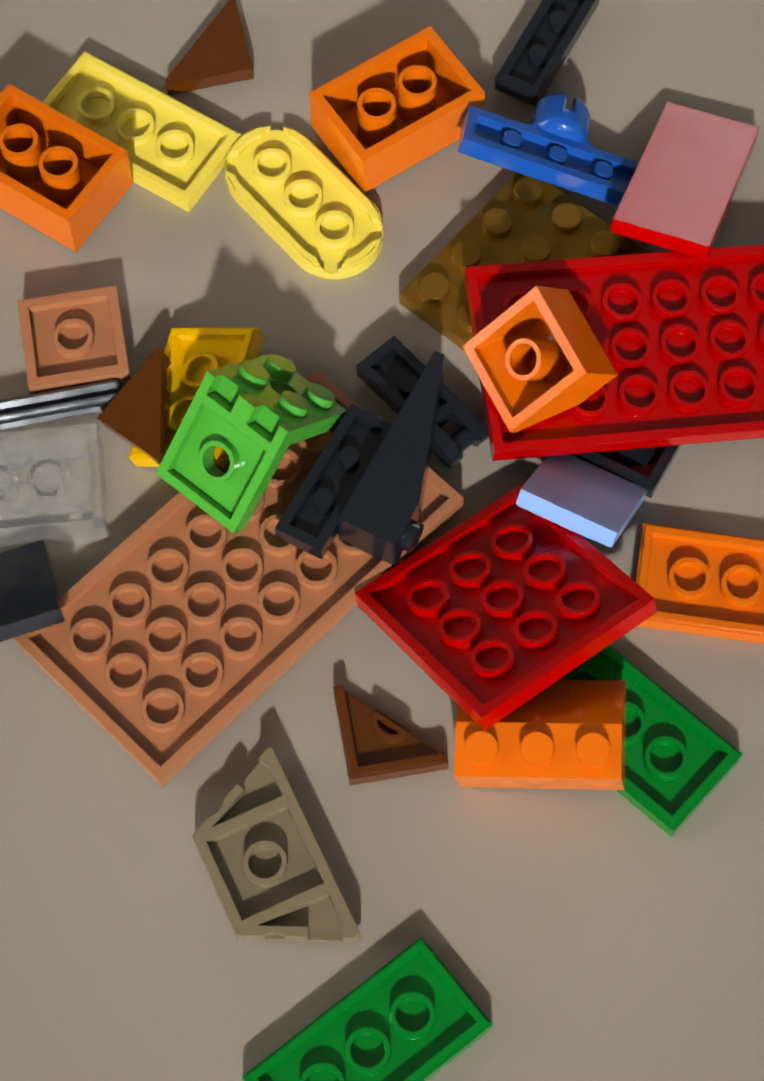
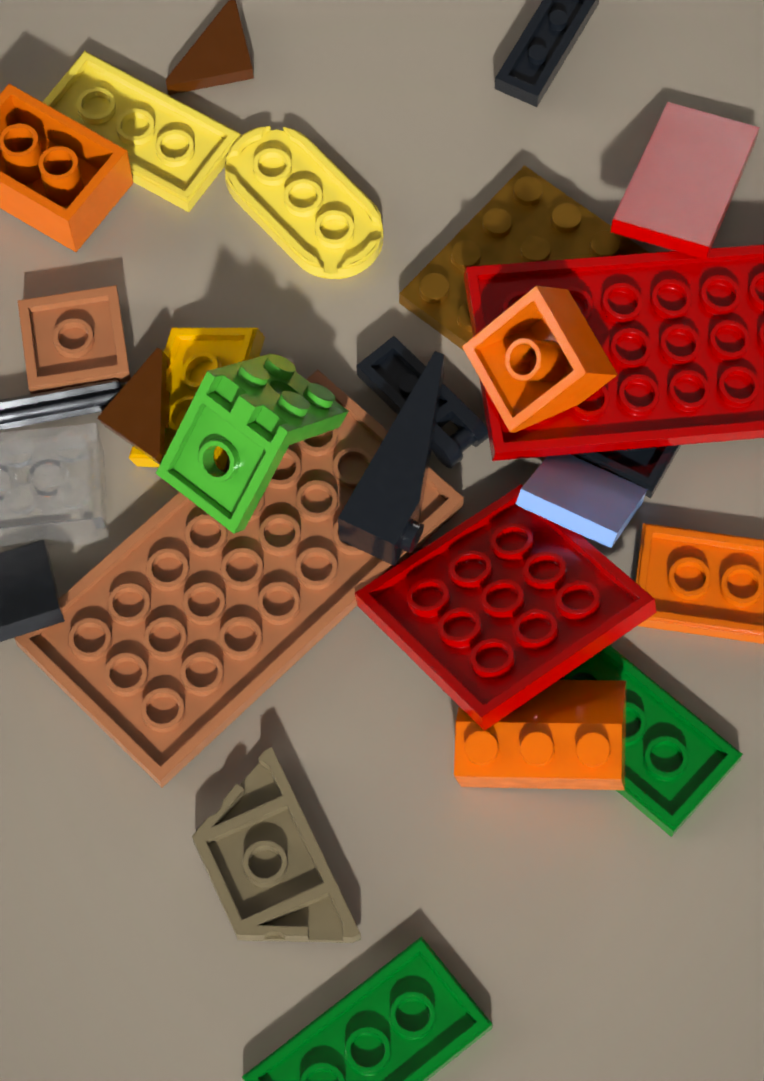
(314, 511): black plate -> none
(379, 746): reddish brown tile -> none
(394, 108): orange brick -> none
(549, 149): blue plate -> none

